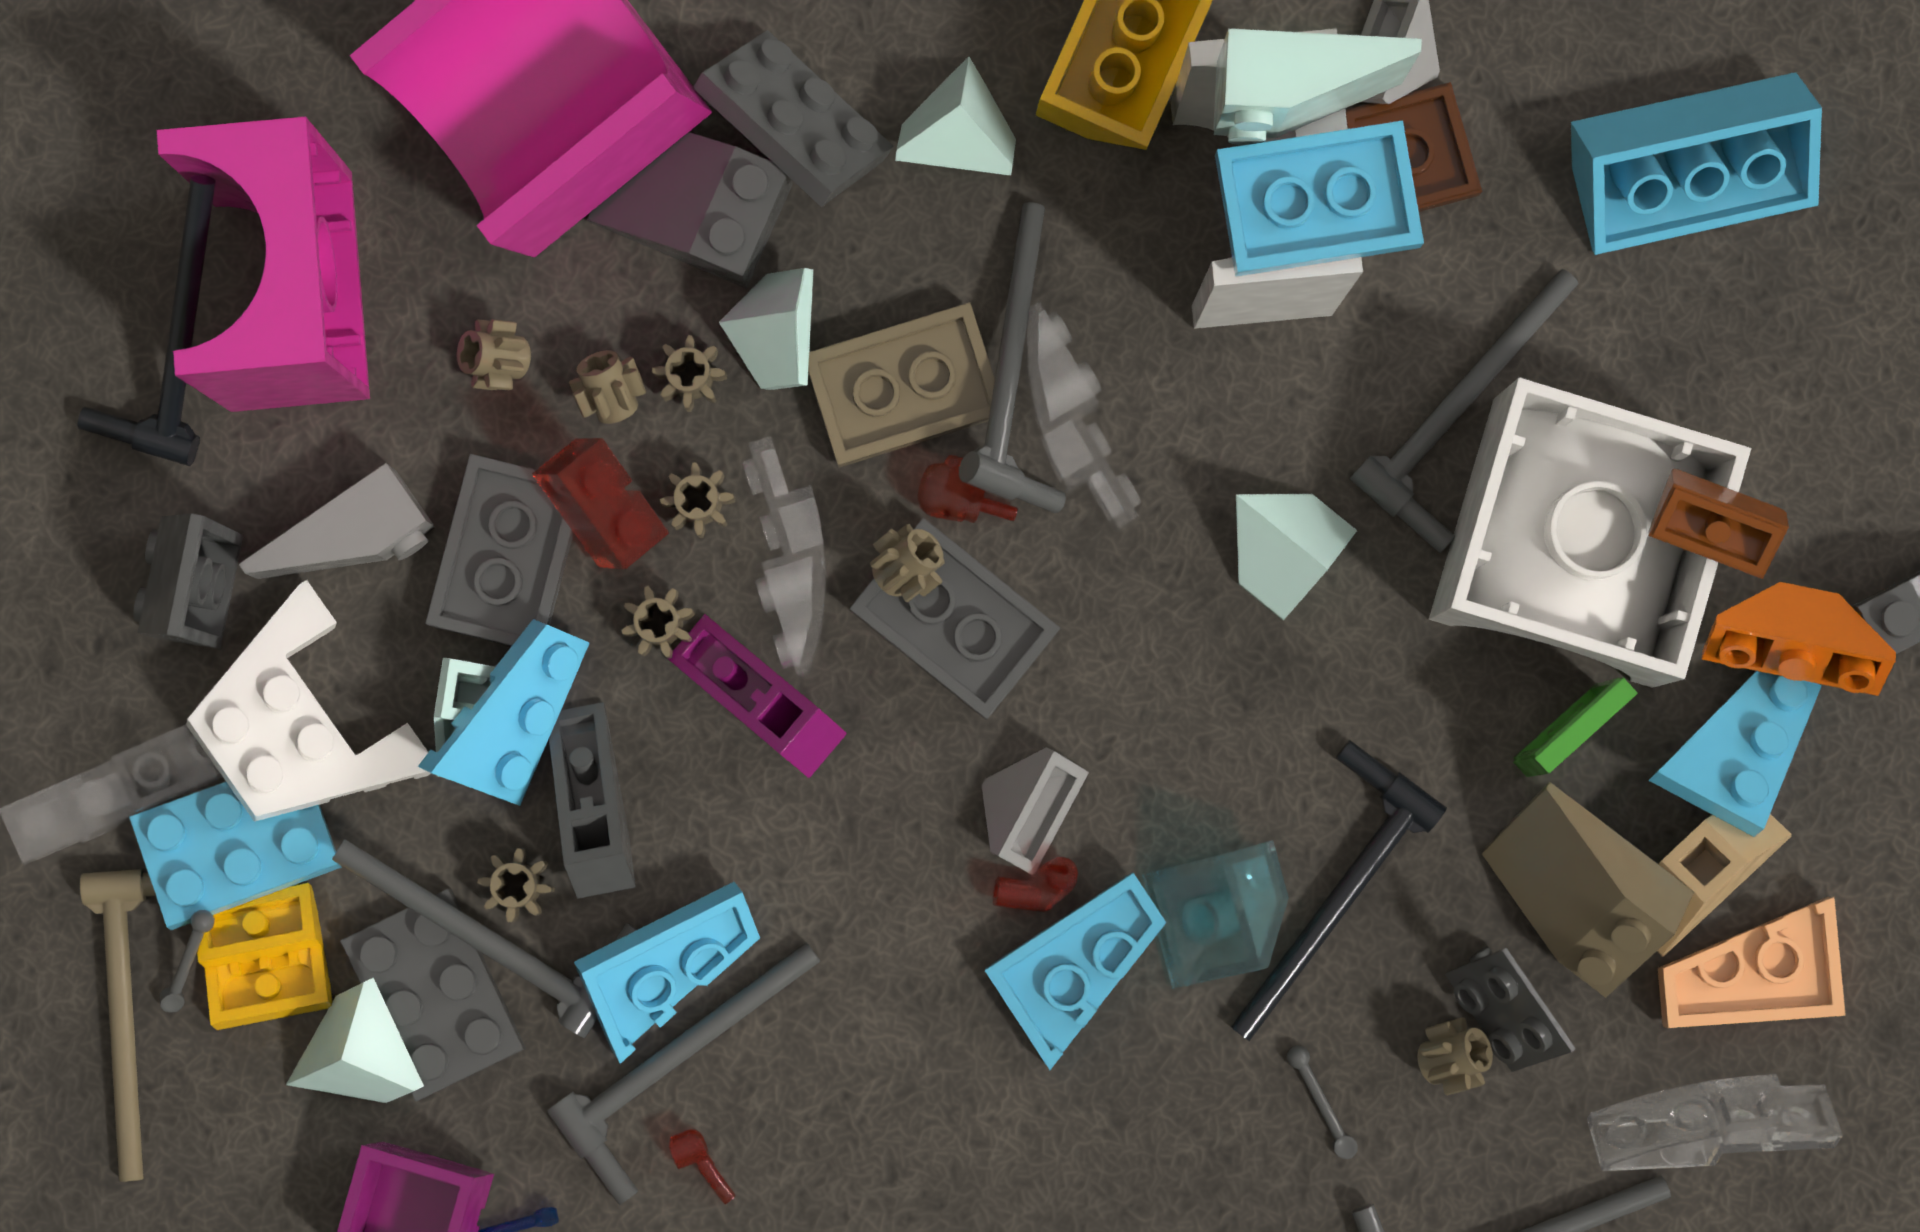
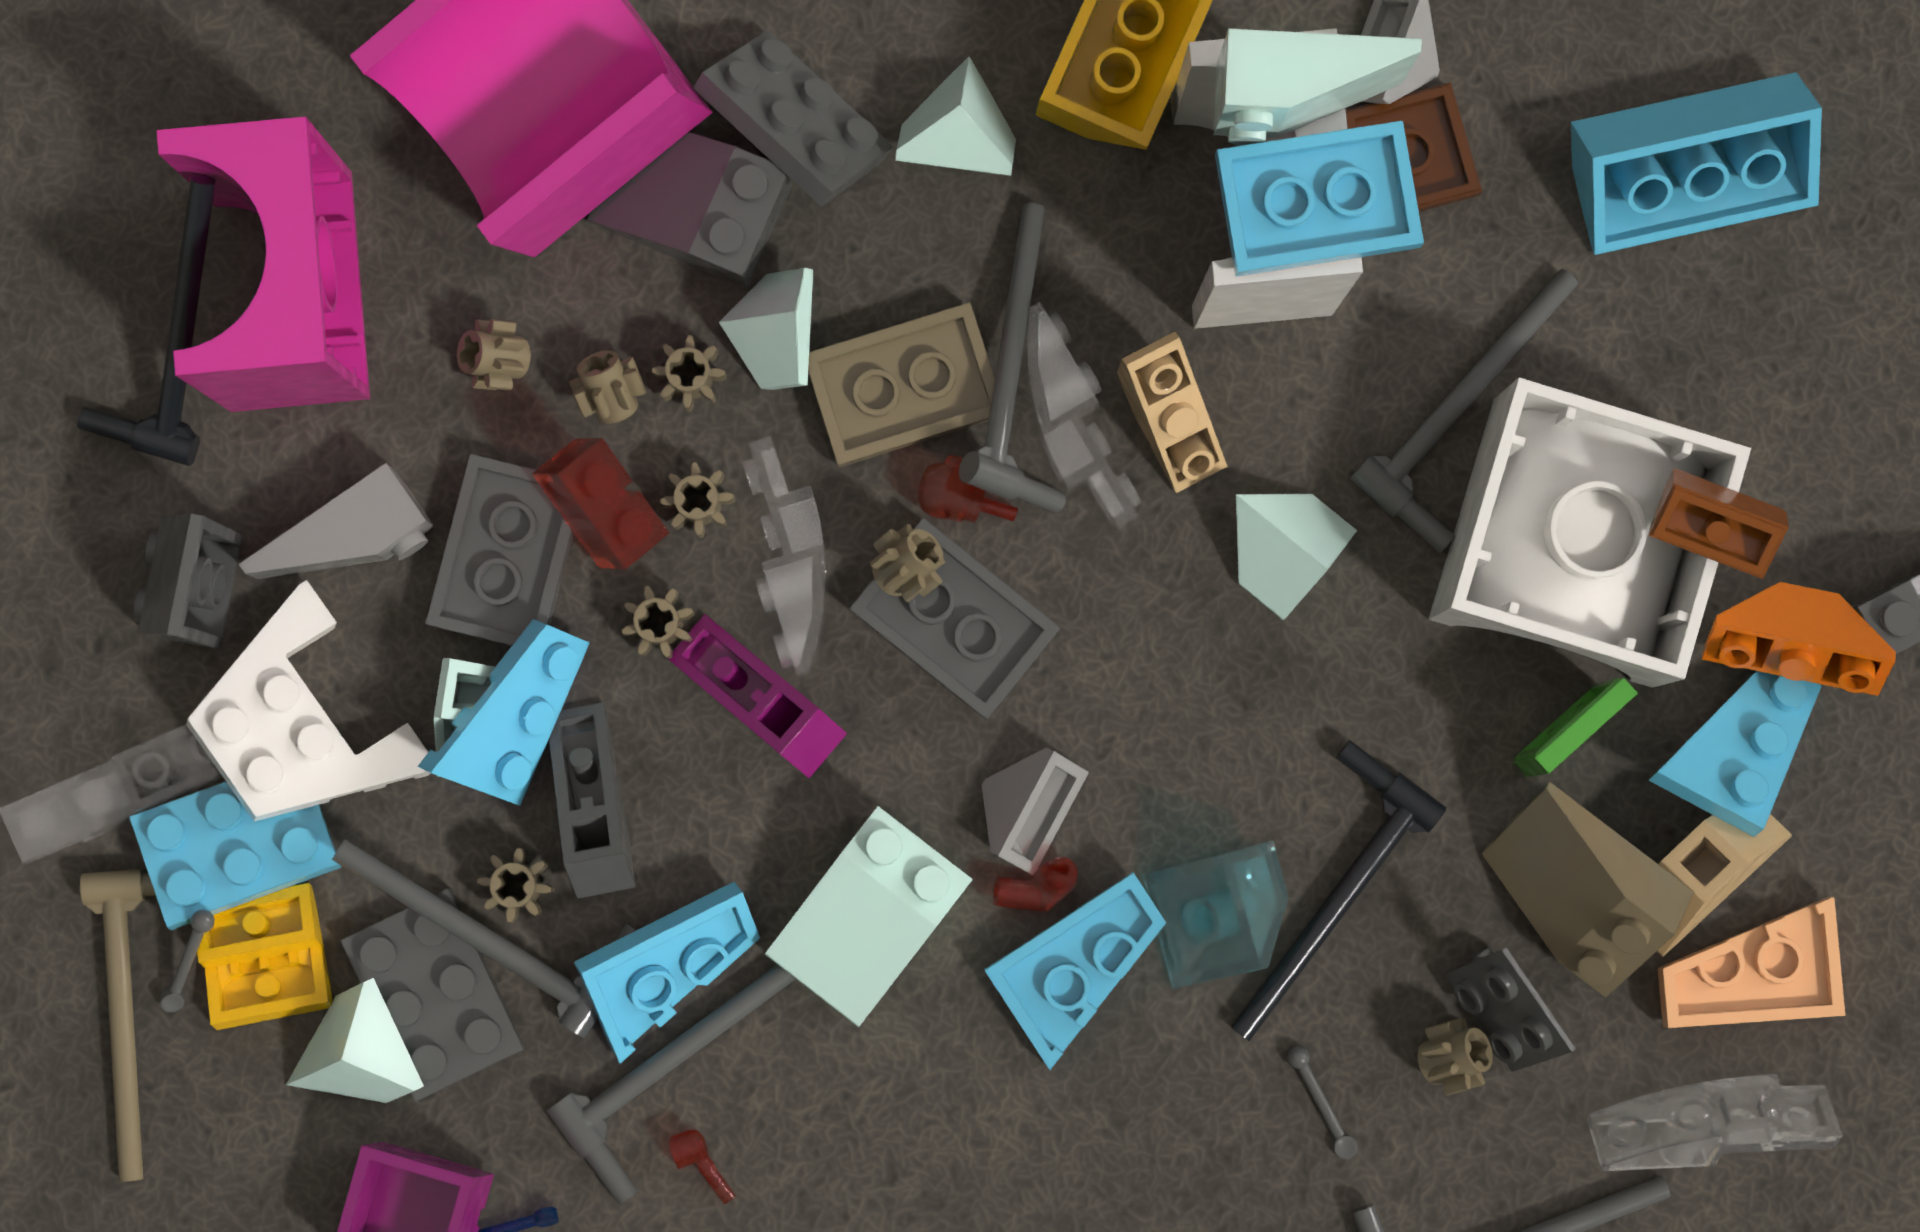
(868, 916): none -> light aqua slope
(1171, 411): none -> tan slope

